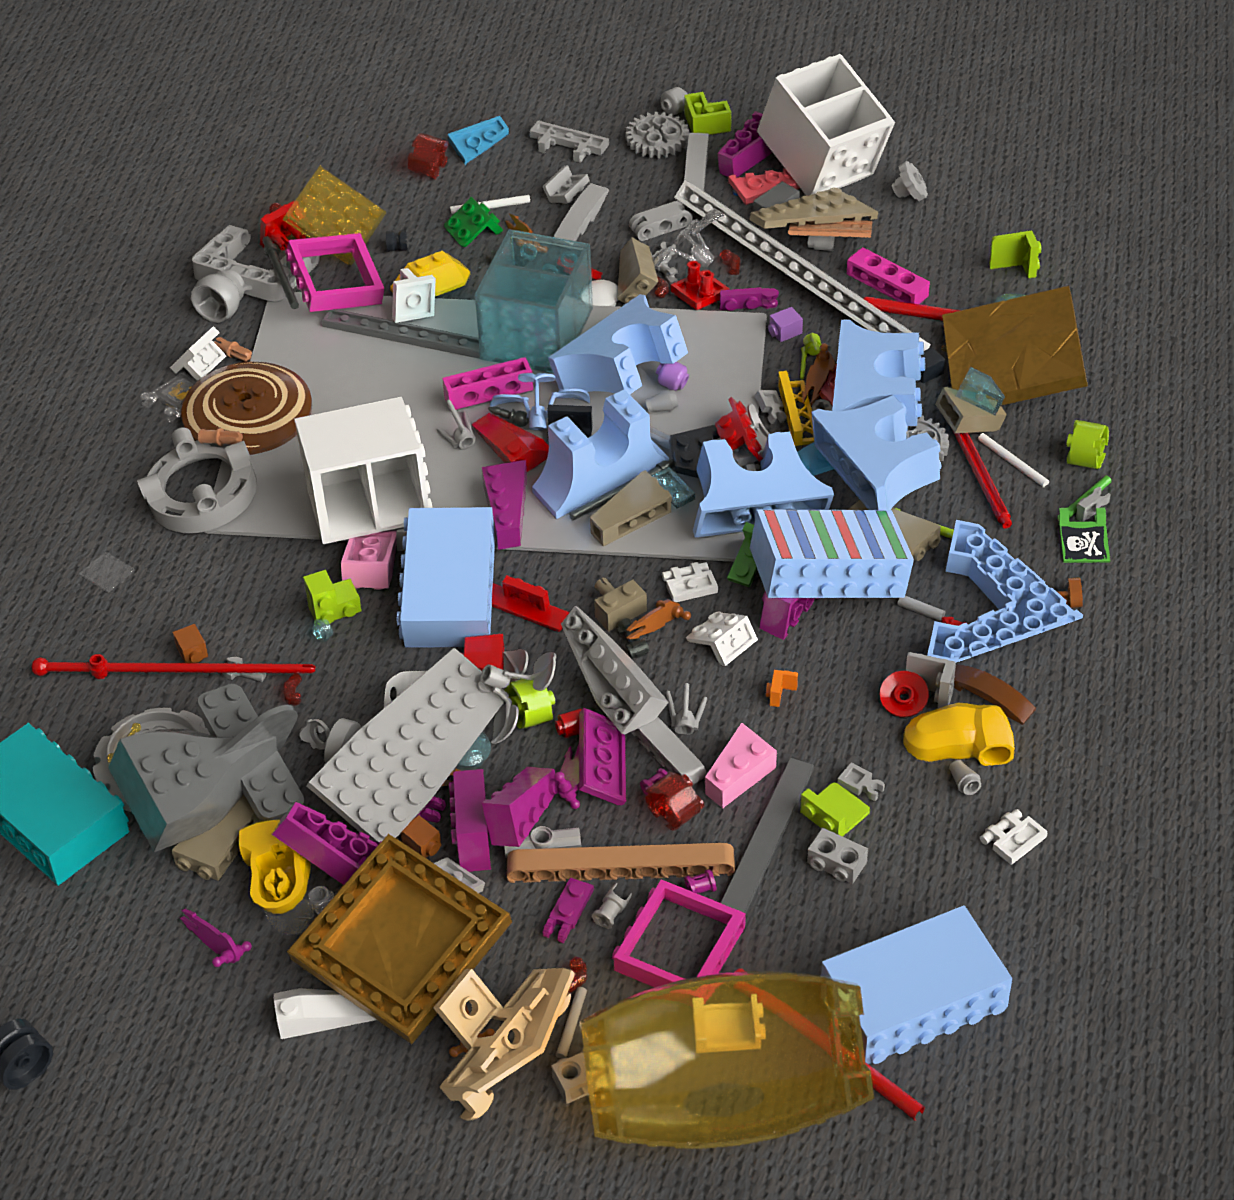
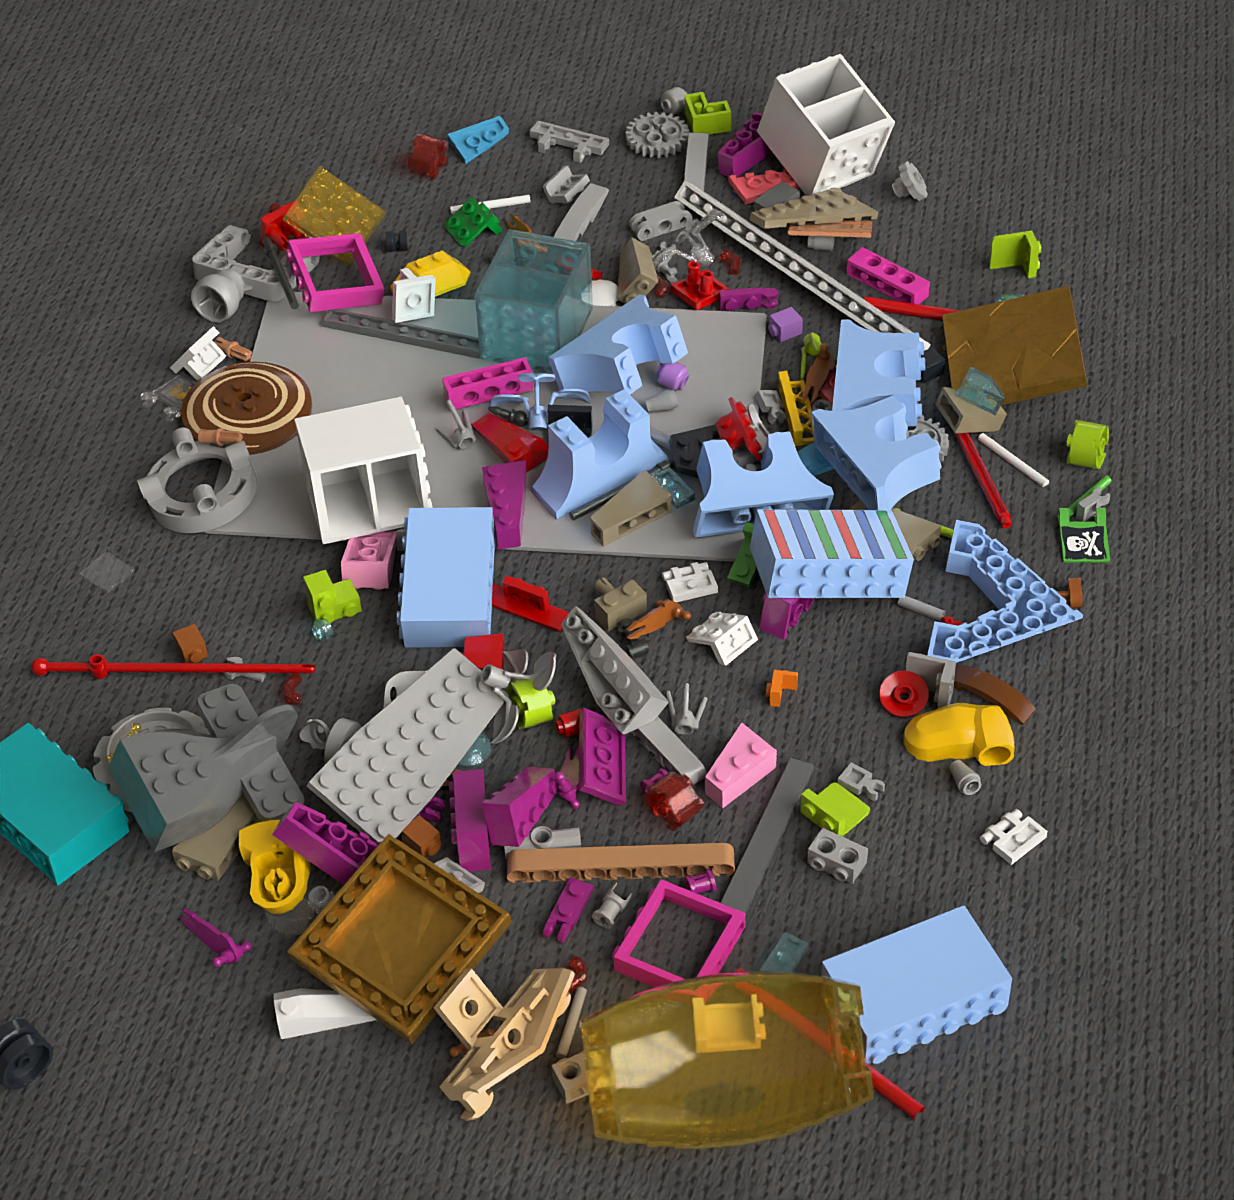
(786, 954): none -> clear light blue plate

